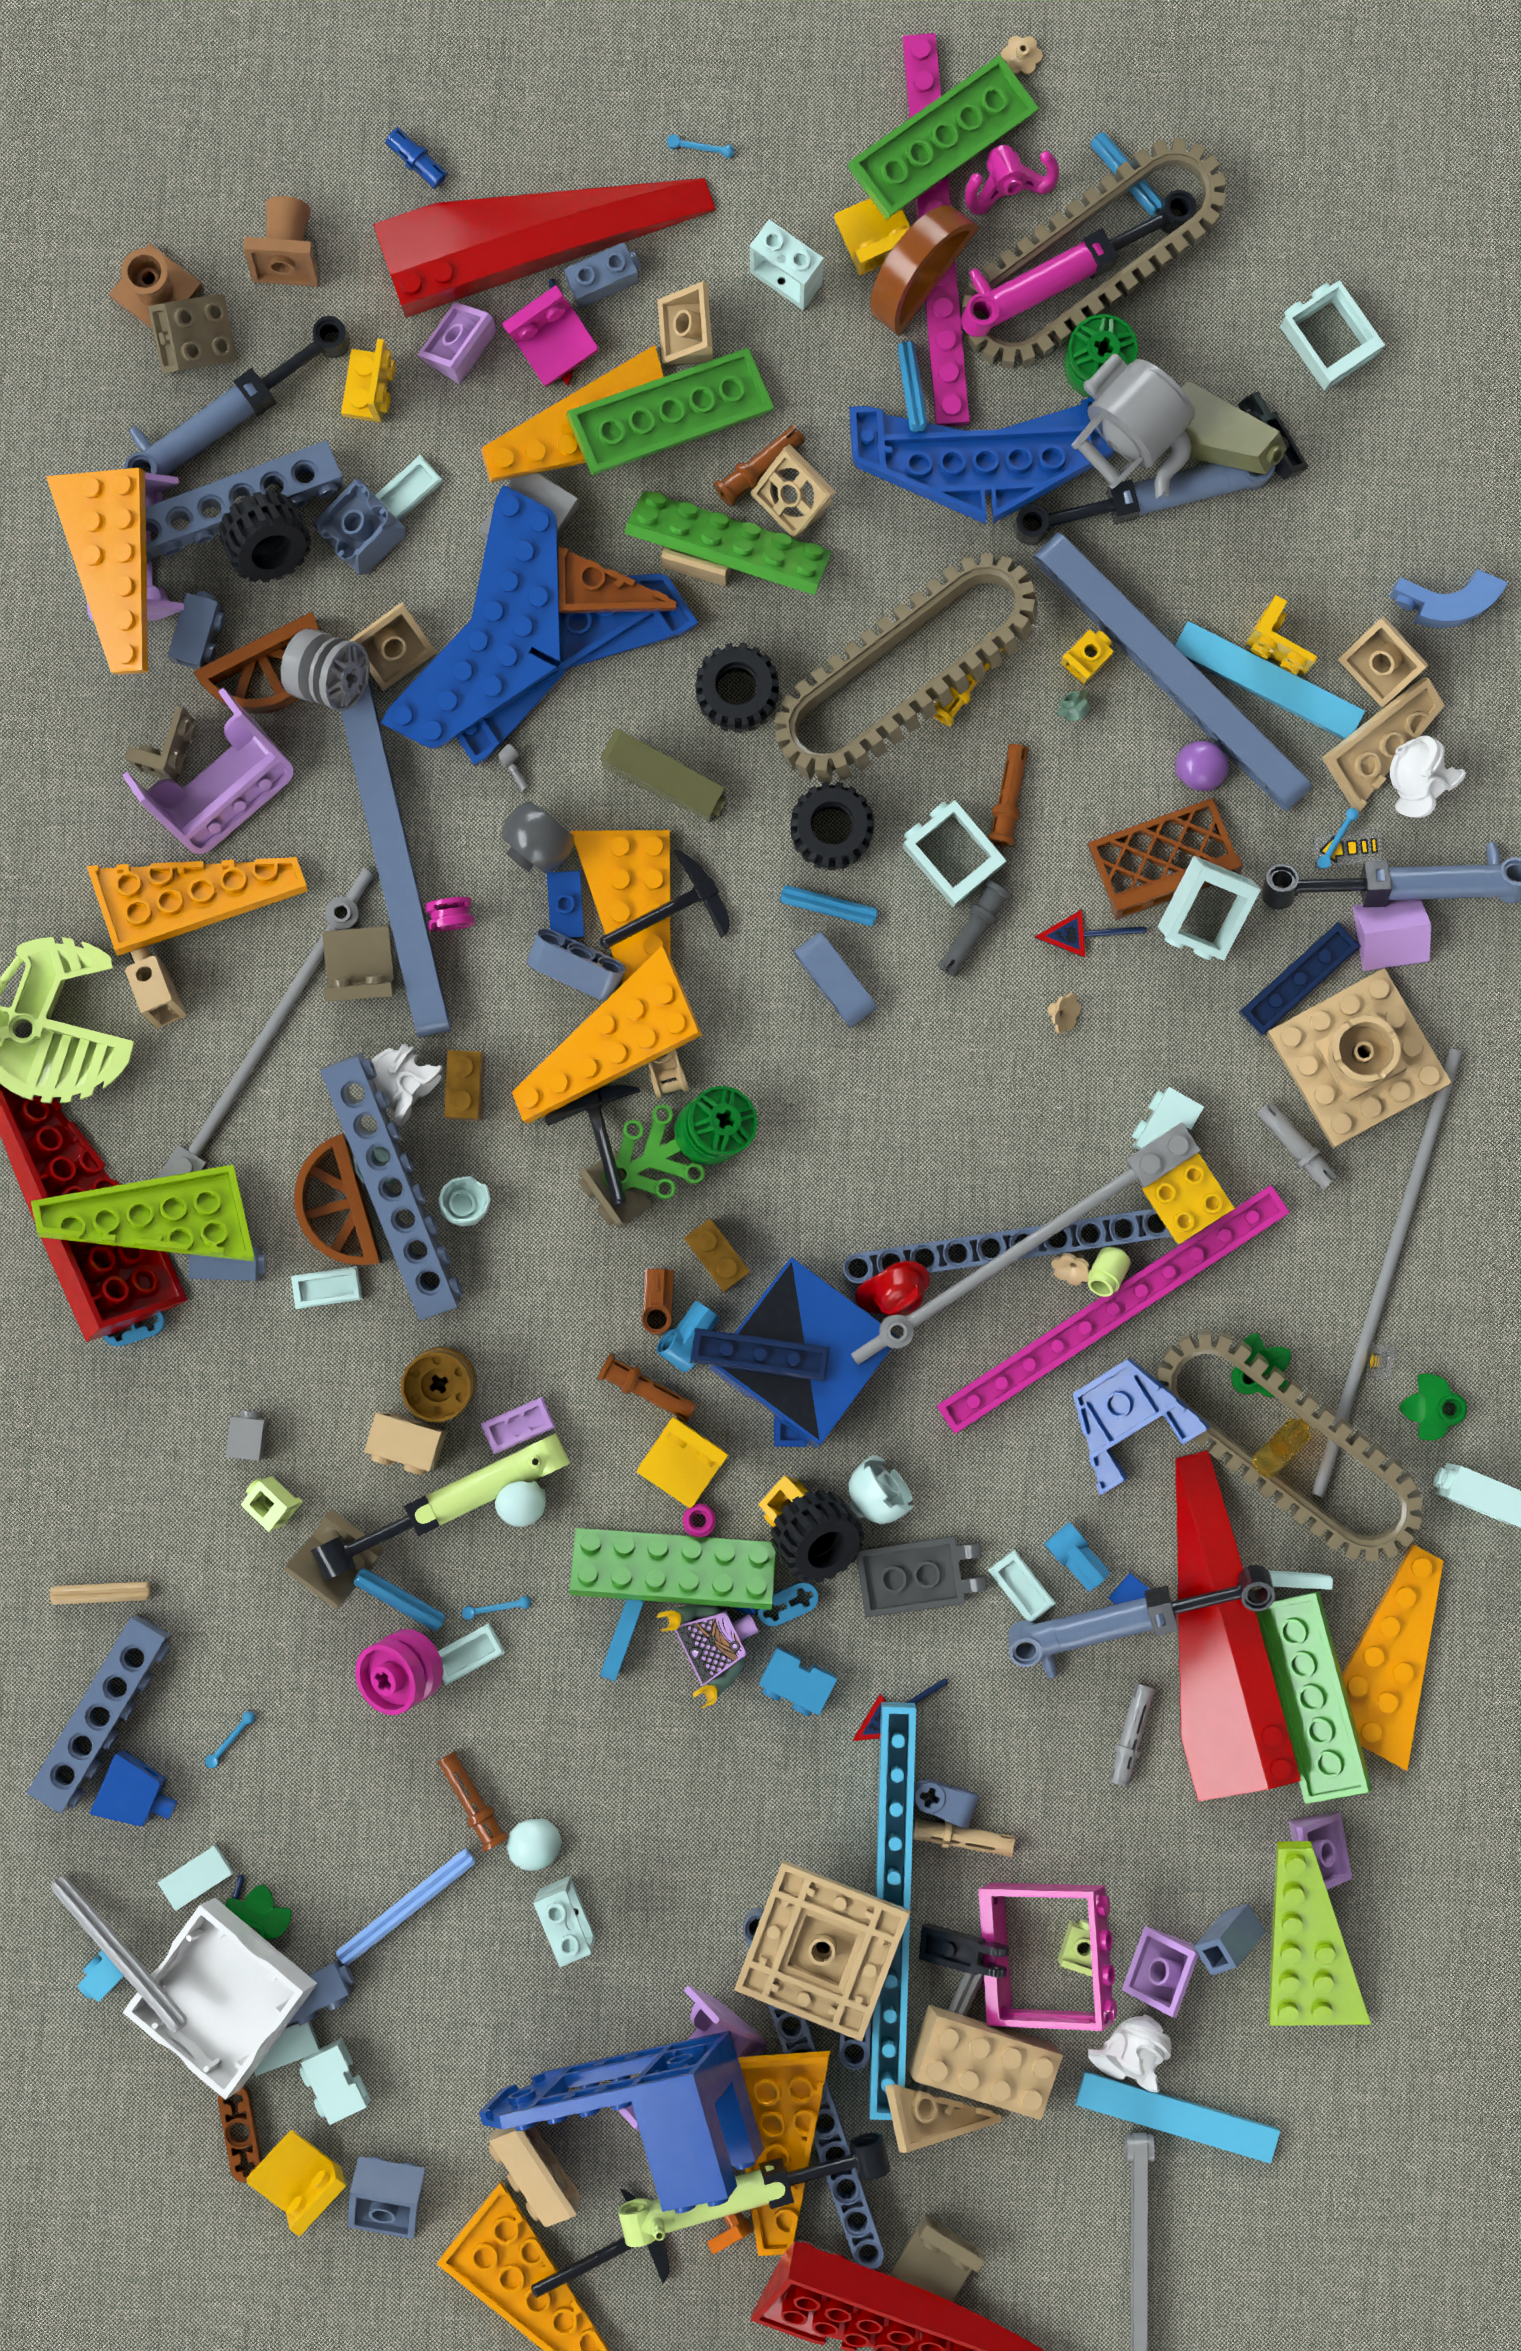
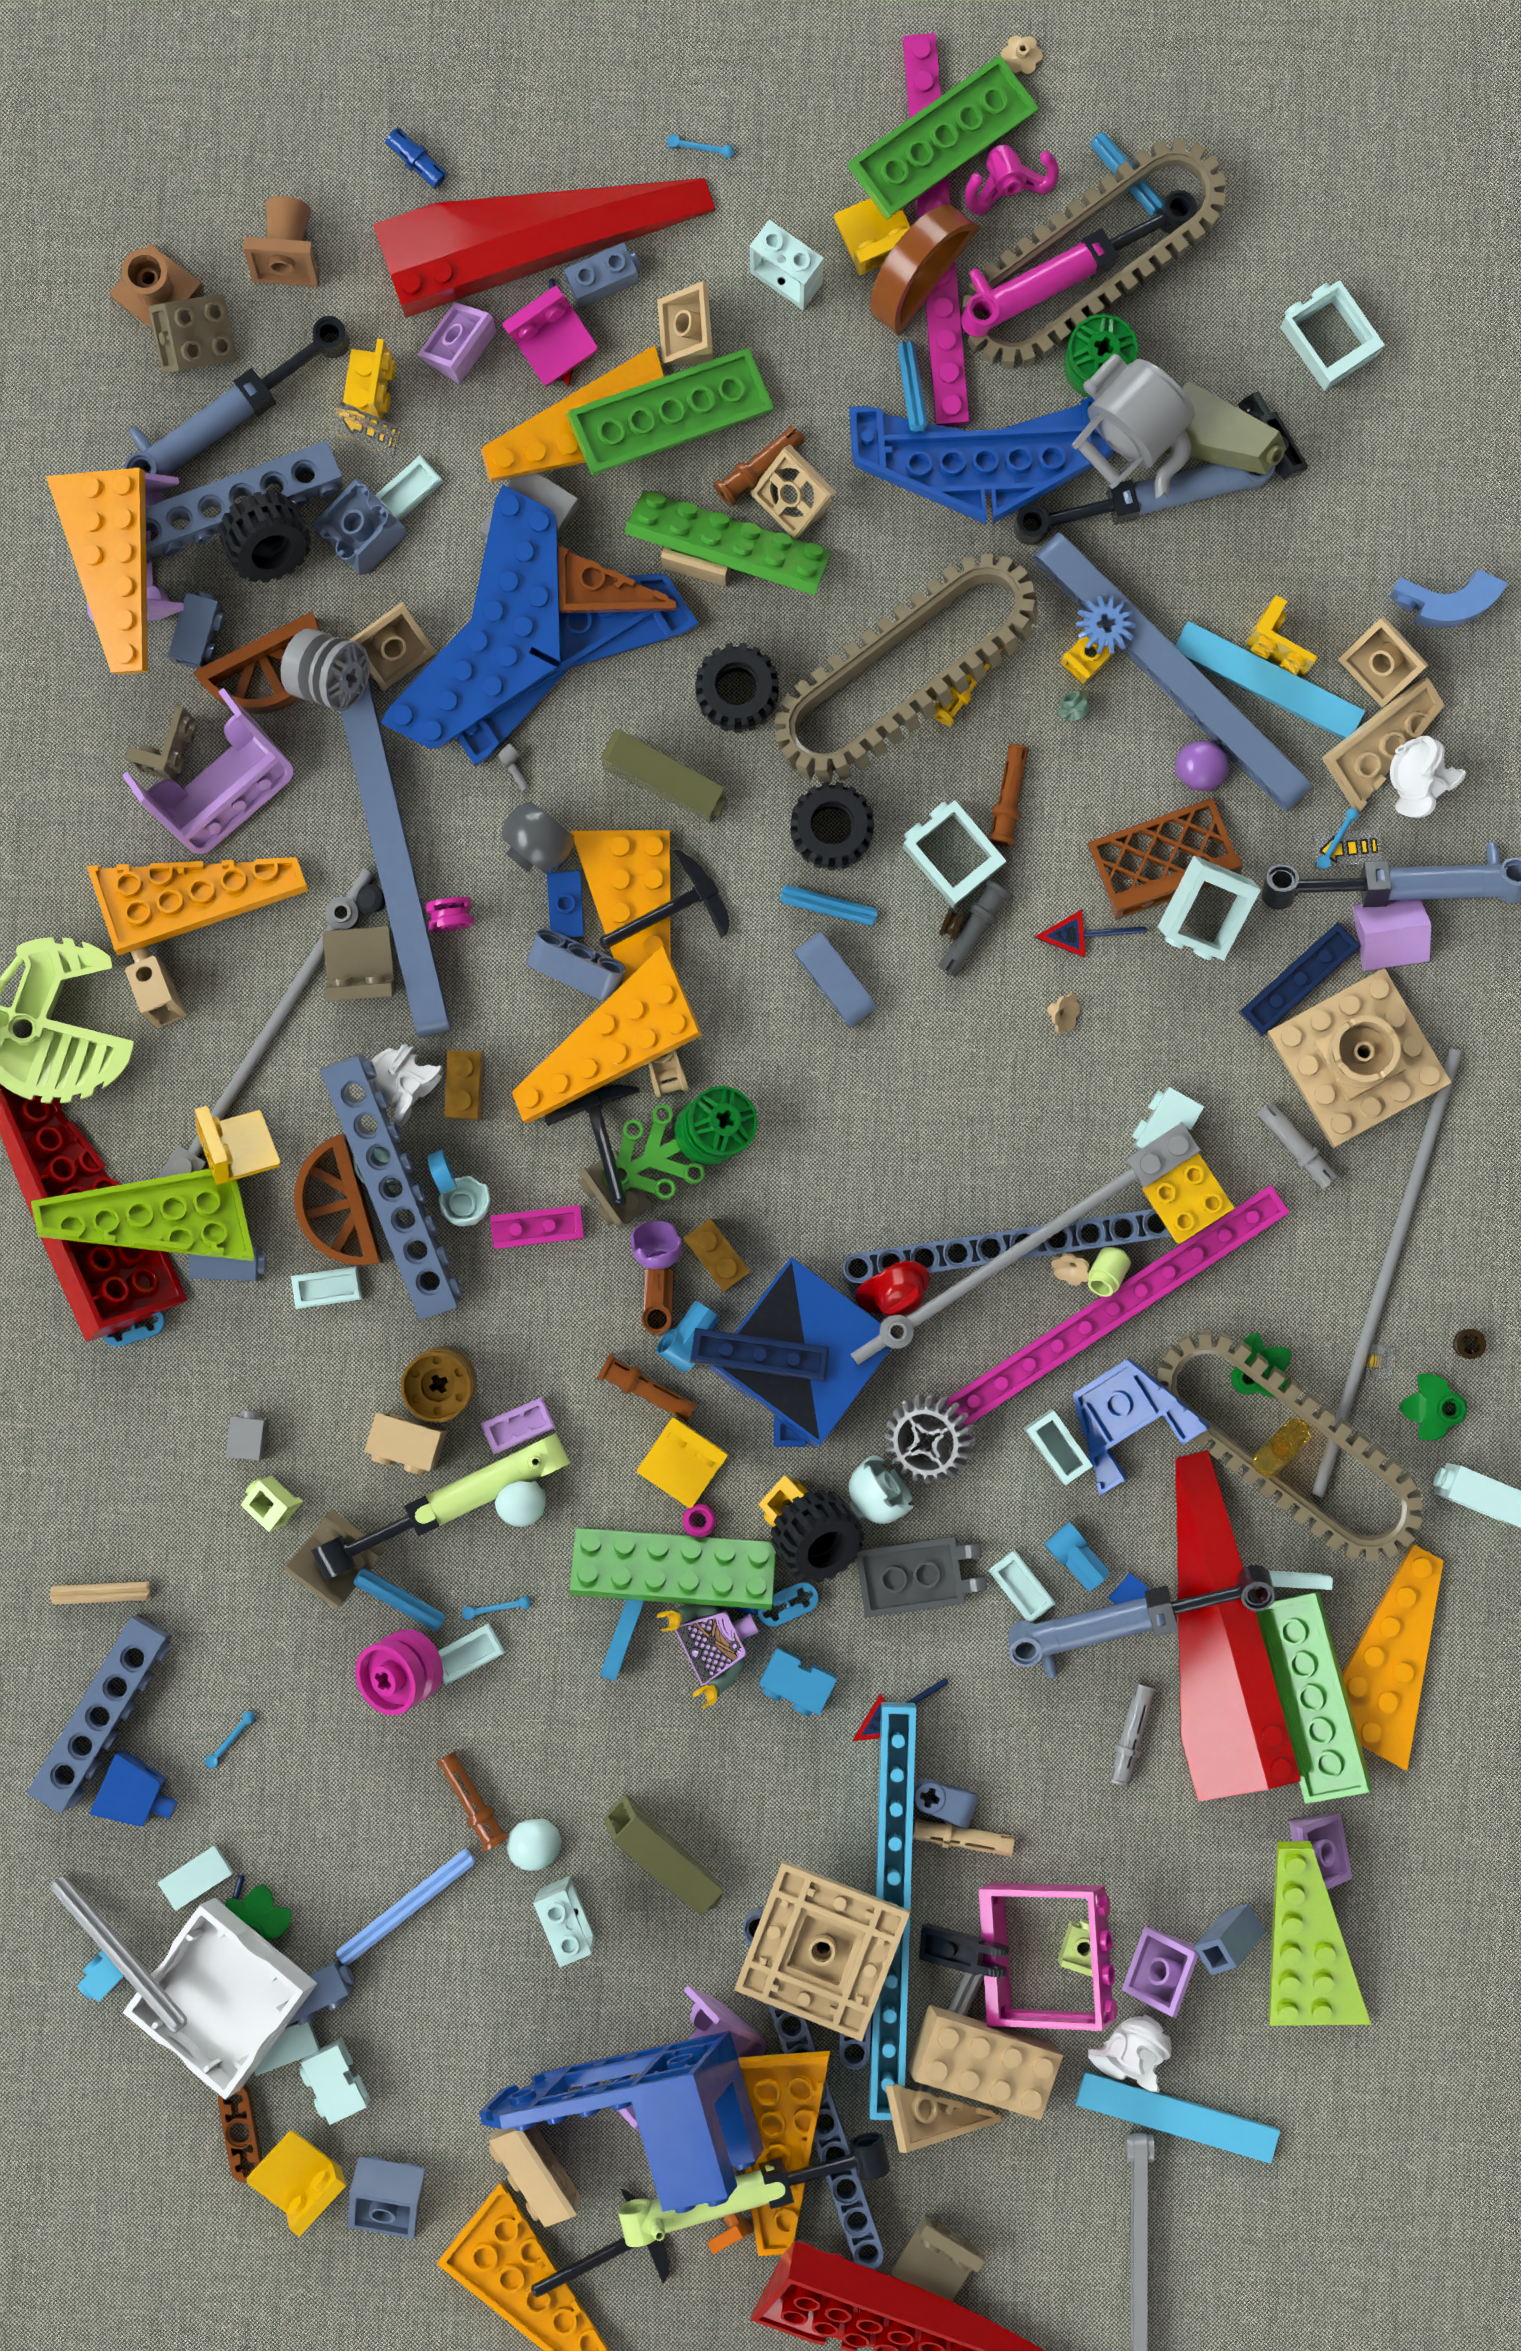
(236, 1145): none -> yellow bracket
(366, 430): none -> clear tile
(370, 899): none -> black piece
(441, 1171): none -> dark azure beam
(536, 1227): none -> dark pink hinge
(656, 1244): none -> medium lavender hair
(662, 1856): none -> olive slope
(922, 1427): none -> light grey gear
(952, 923): none -> dark brown bush
(1058, 1447): none -> light aqua brick
(1098, 635): none -> medium blue gear
(1479, 1340): none -> dark brown bush

